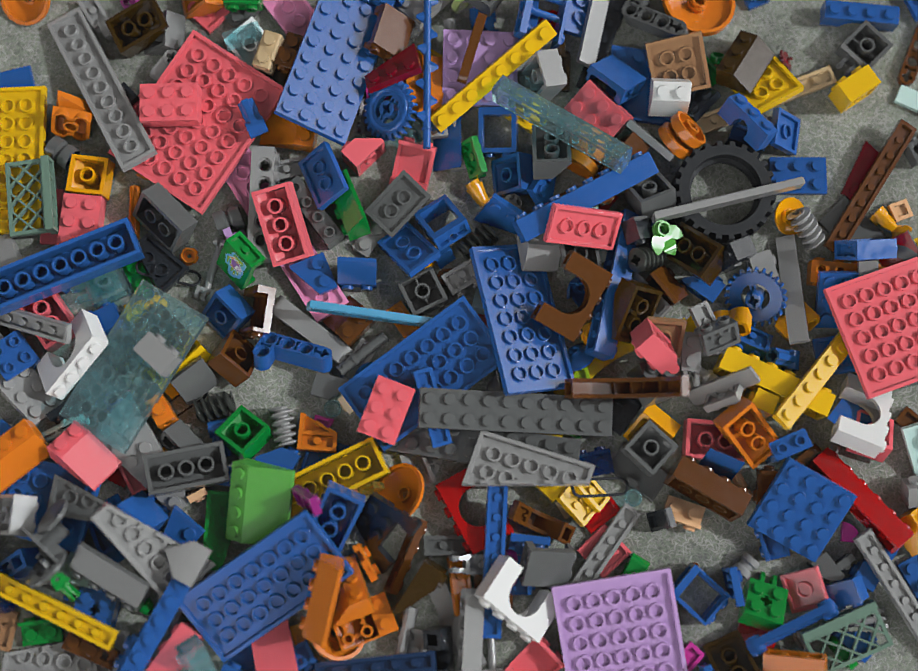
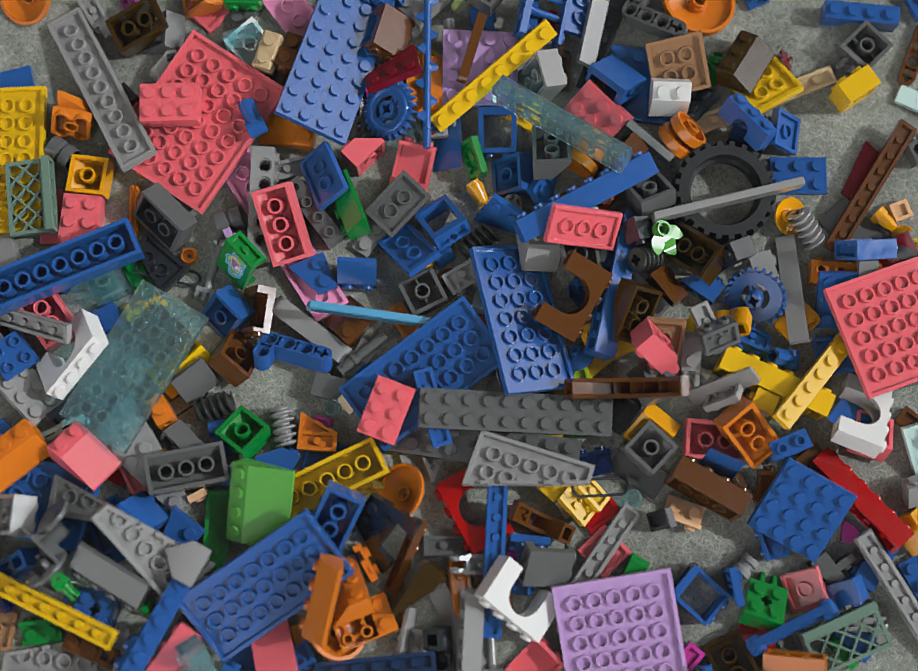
(158, 354): light grey brick -> none
(307, 500): magenta plate -> none

